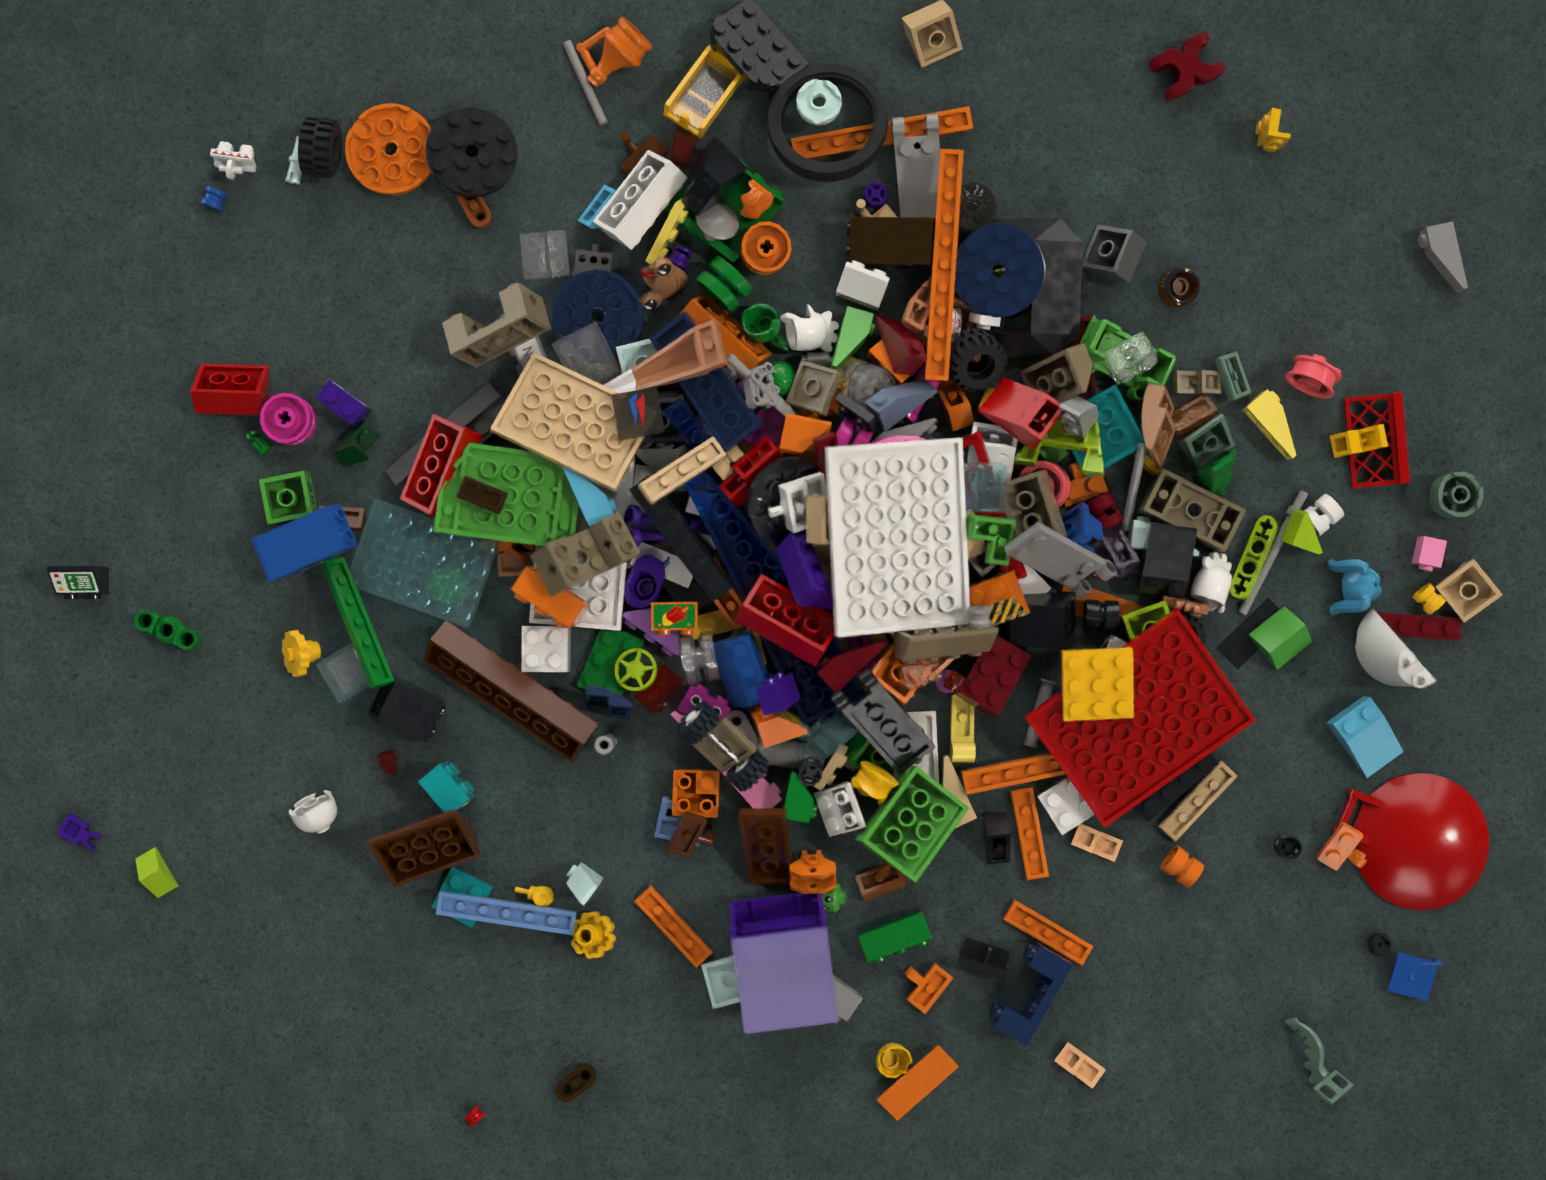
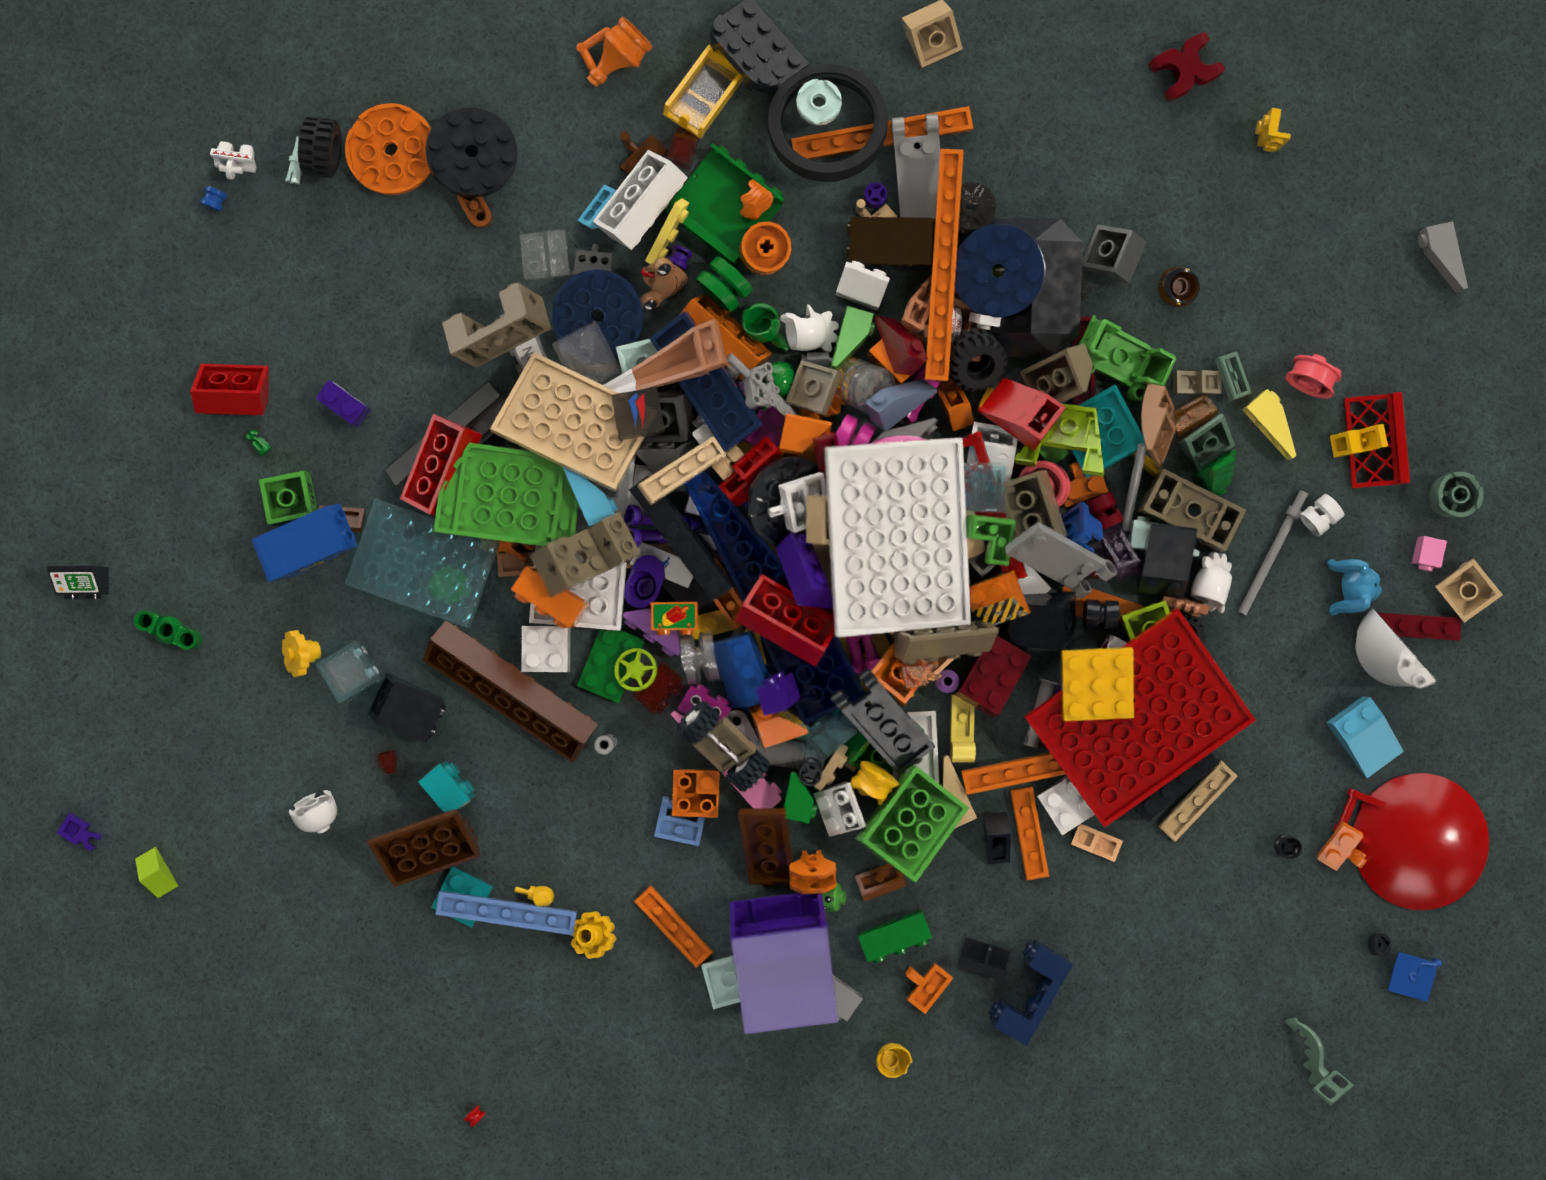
(275, 417): dark pink wheel -> none
(353, 446): dark green slope -> none
(357, 622): green plate -> none
(482, 495): dark brown plate -> none
(576, 1082): dark brown plate -> none
(581, 74): light grey bar -> none
(583, 882): light aqua slope -> none
(601, 697): dark blue slope -> none
(686, 423): clear blue slope -> none
(689, 833): reddish brown plate -> none
(712, 177): black slope -> none
(718, 223): light grey dish -> none
(846, 665): dark red slope -> none
(862, 417): black plate -> none
(917, 1082): orange piece -> none
(954, 681): clear red hose -> none
(979, 617): light grey wheel -> none
(1048, 932): orange tile -> none
(1078, 416): light grey slope -> none
(1080, 1065): light nougat slope -> none
(1134, 347): clear brick -> none
(1185, 868): orange wheel -> none
(1238, 645): black sticker -> none
(1256, 558): lime beam -> none
(1281, 637): bright green slope -> none
(1301, 532): lime slope -> none
(1428, 598): yellow wheel -> none

